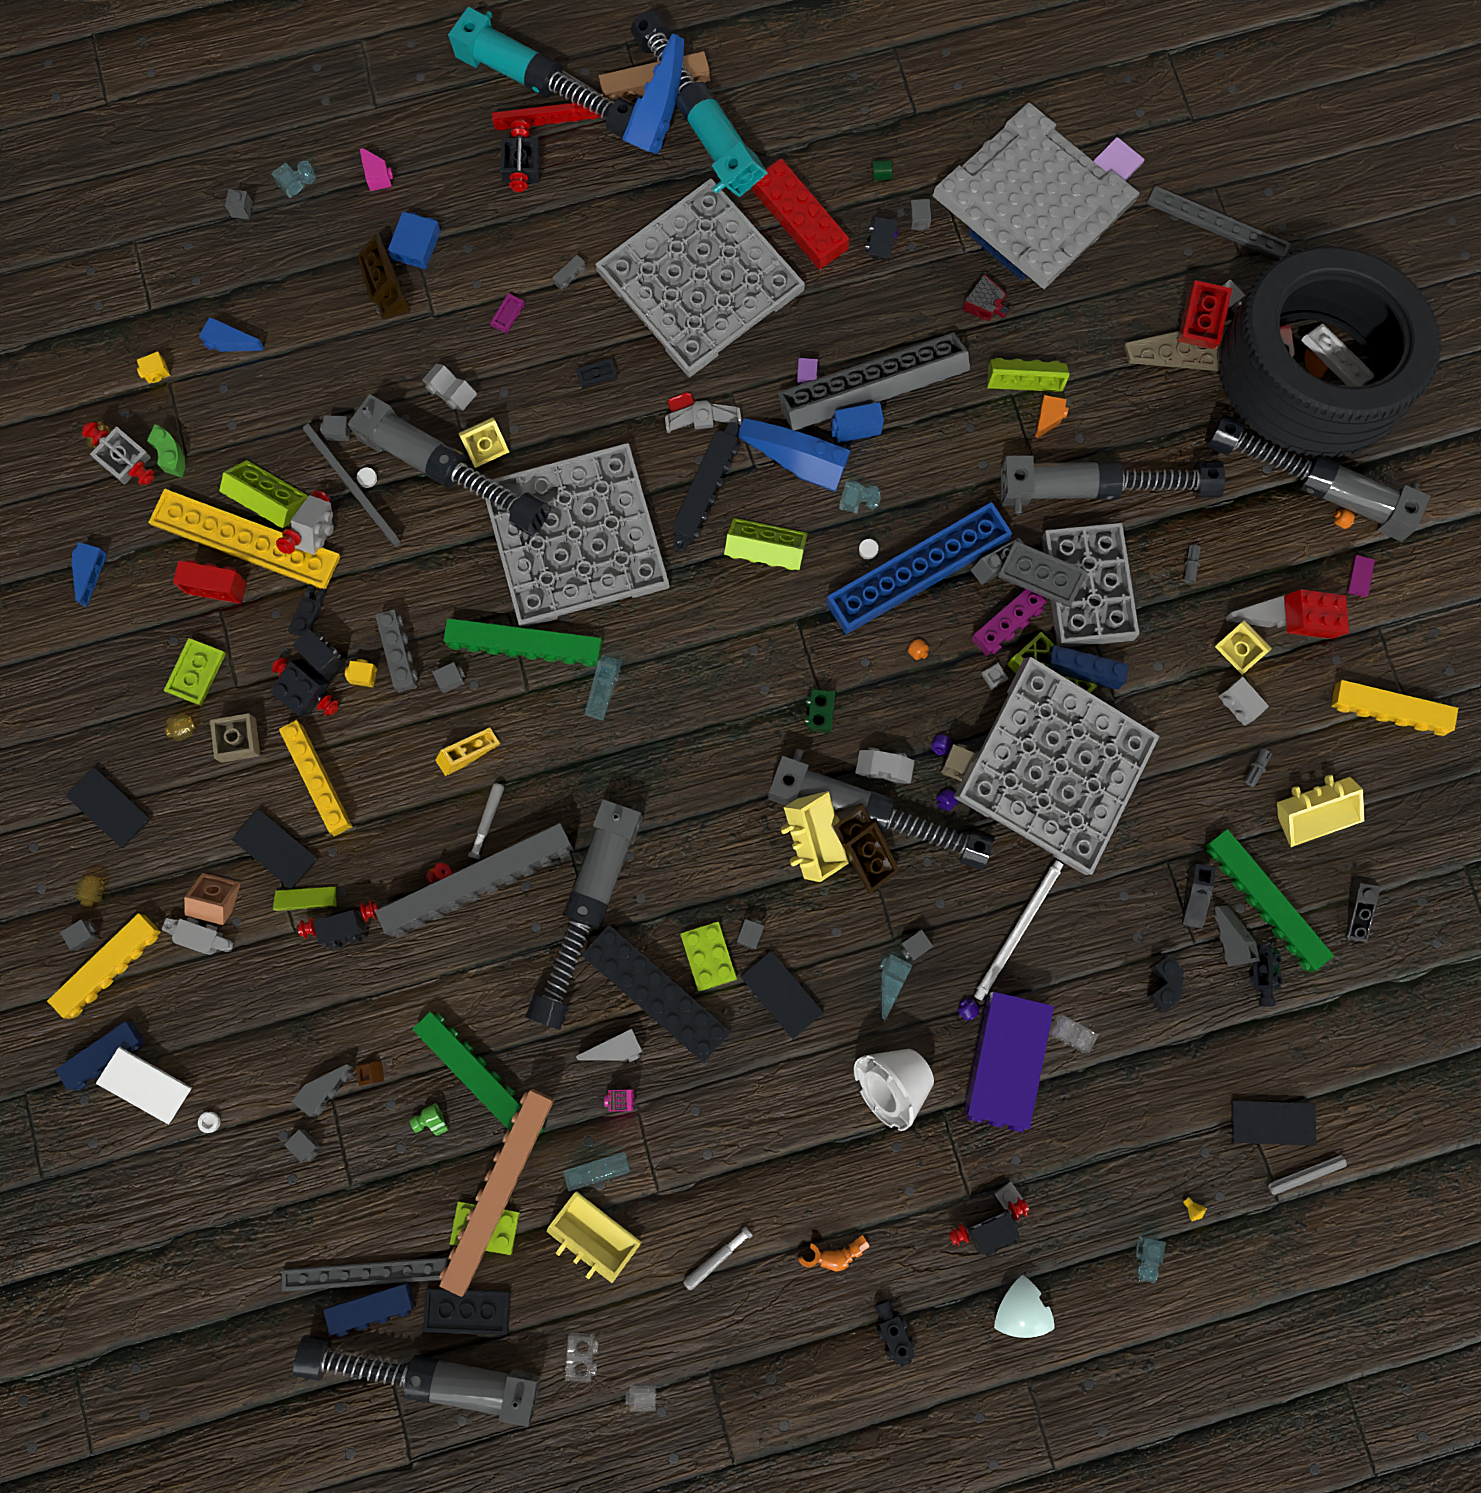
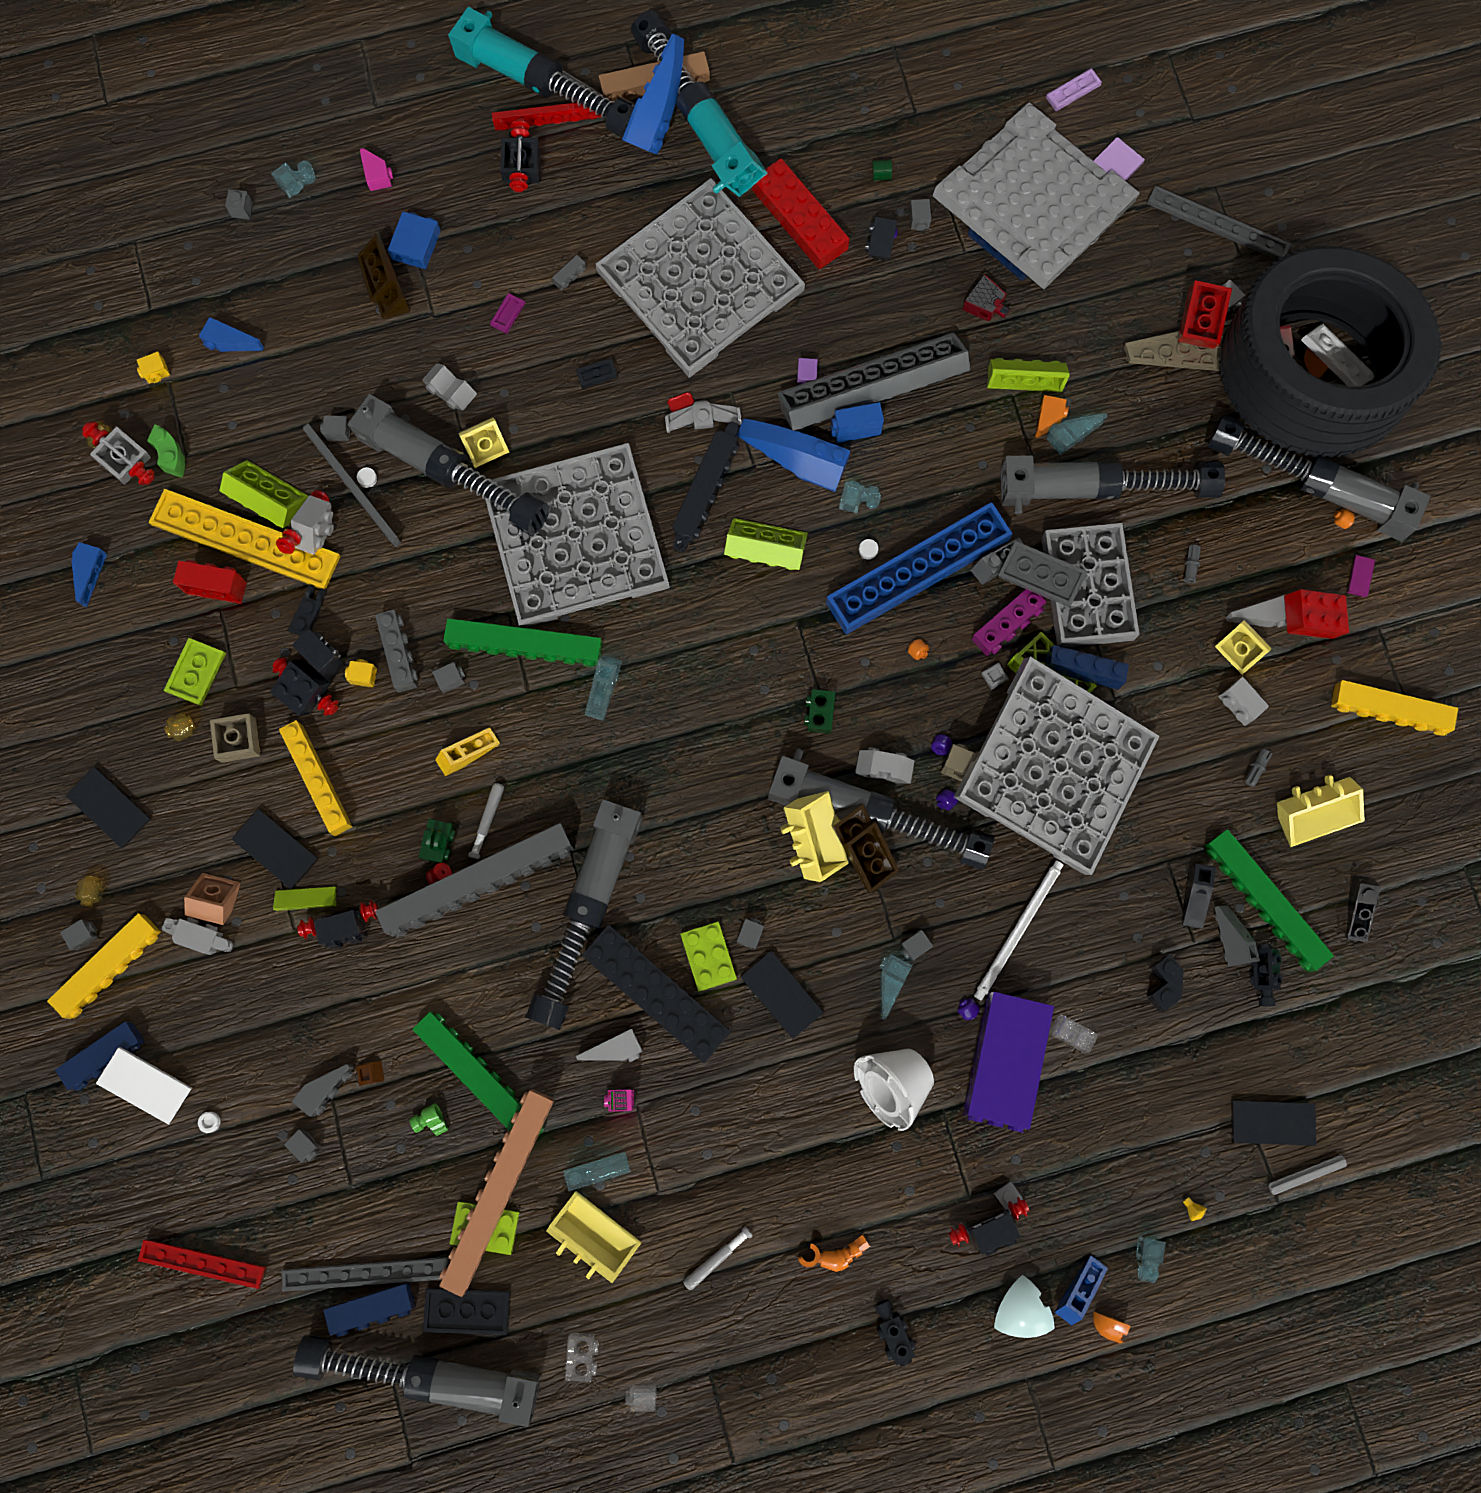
(201, 1263): none -> red plate
(437, 841): none -> dark green brick
(1070, 432): none -> clear light blue slope
(1073, 89): none -> lavender tile
(1081, 1291): none -> blue slope
(1110, 1327): none -> orange brick

